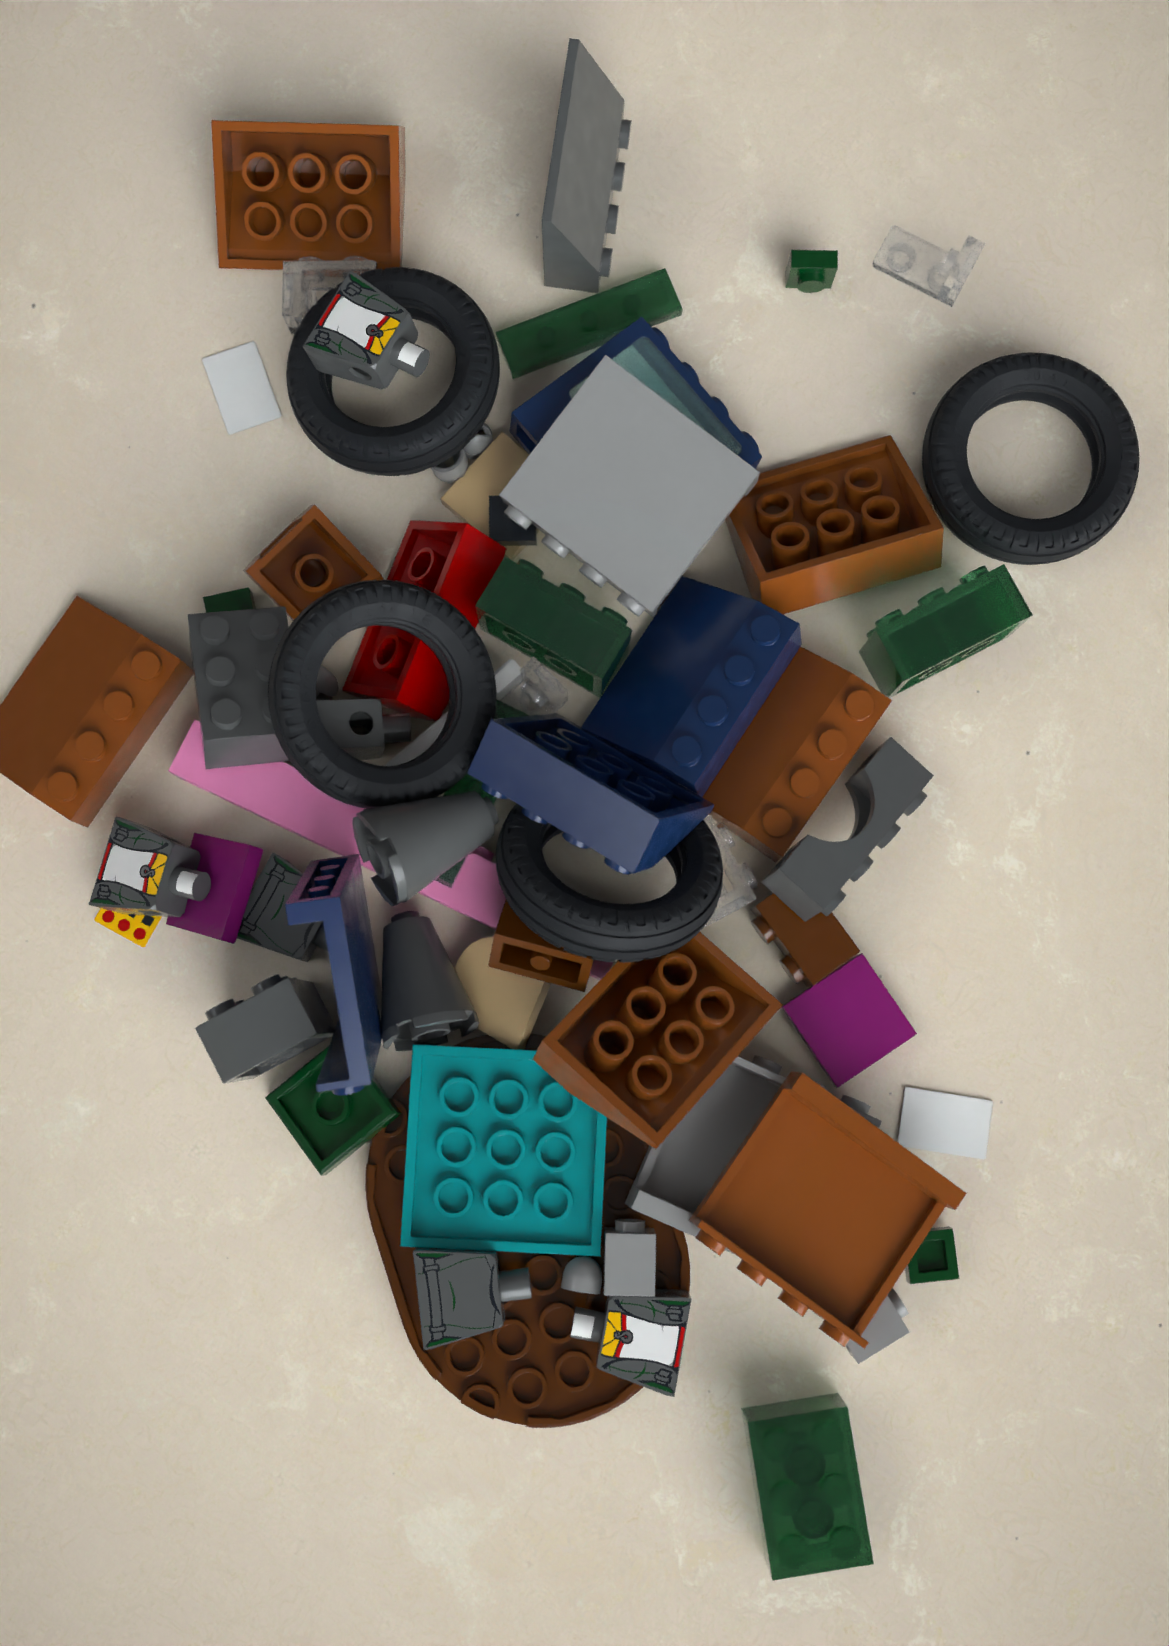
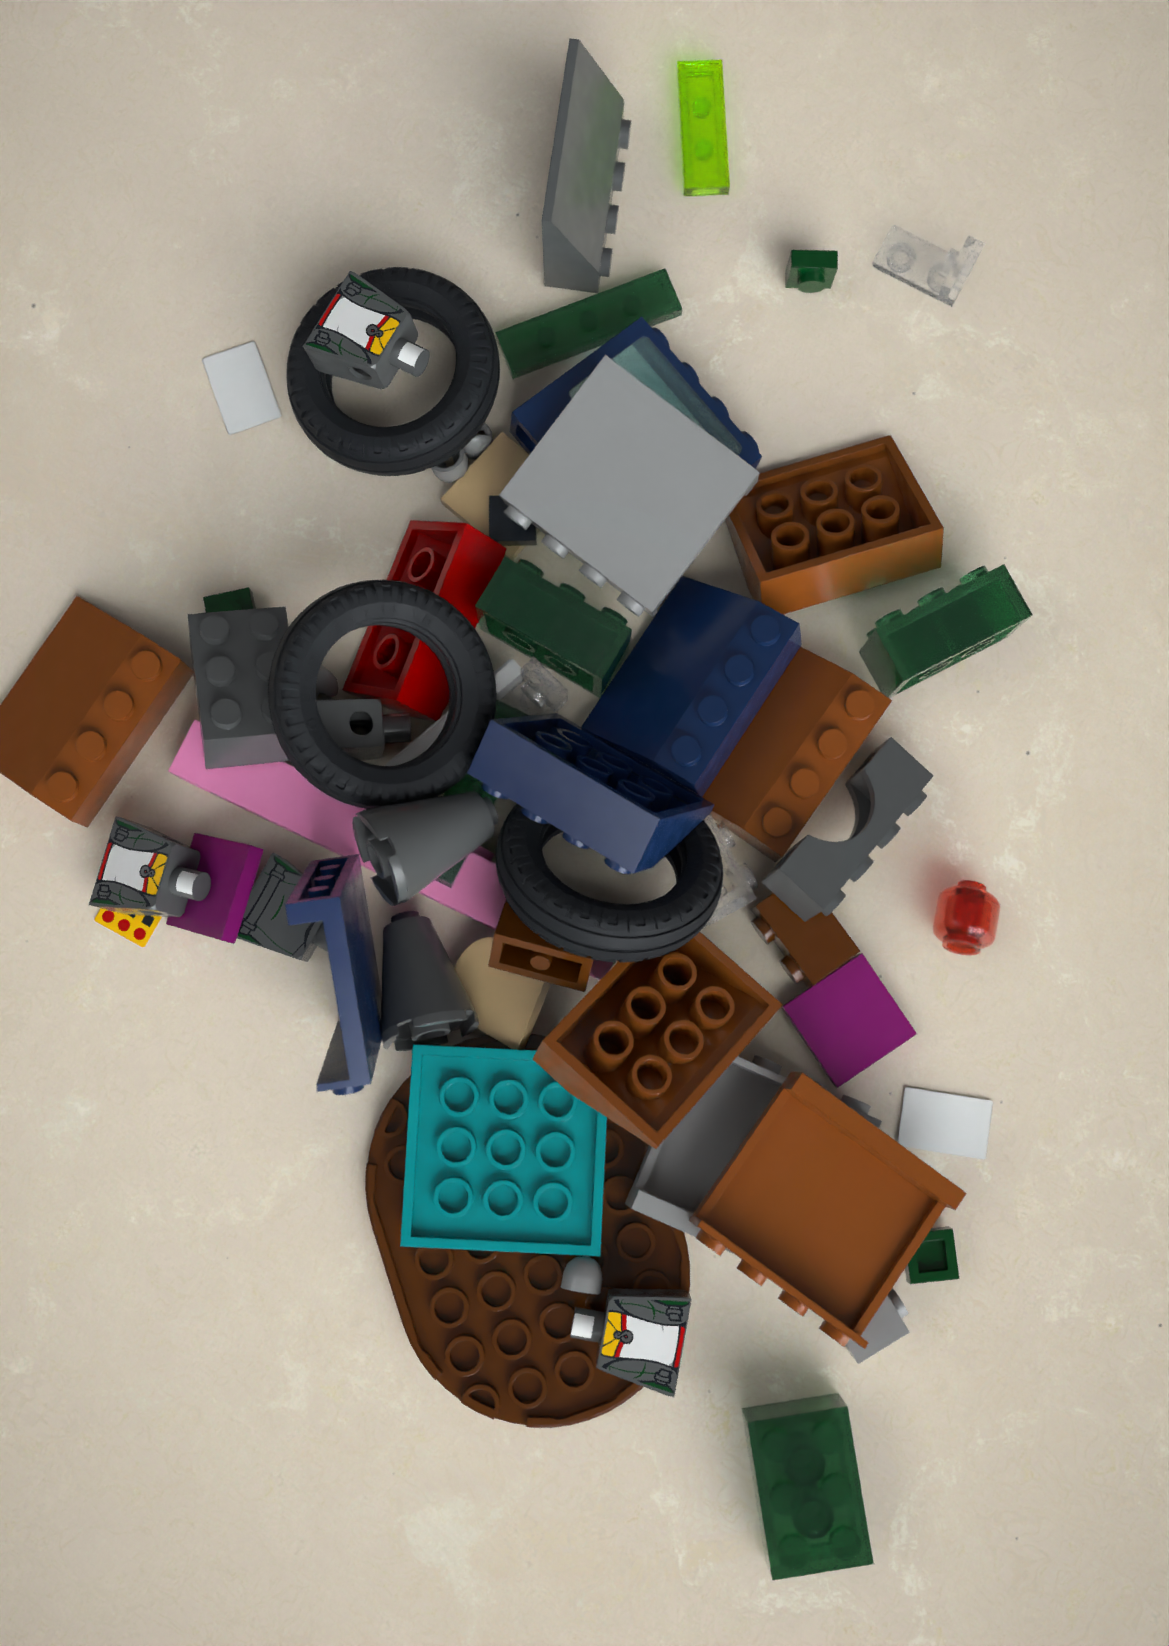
(265, 1029): dark grey brick -> none
(308, 192): dark orange slope -> none
(308, 562): dark orange slope -> none
(310, 275): clear bracket -> none
(326, 1123): dark green tile -> none
(463, 1293): dark grey torso -> none
(629, 1259): light grey brick -> none
(702, 128): none -> clear neon green tile
(966, 918): none -> clear red head
(1078, 395): black tyre -> none

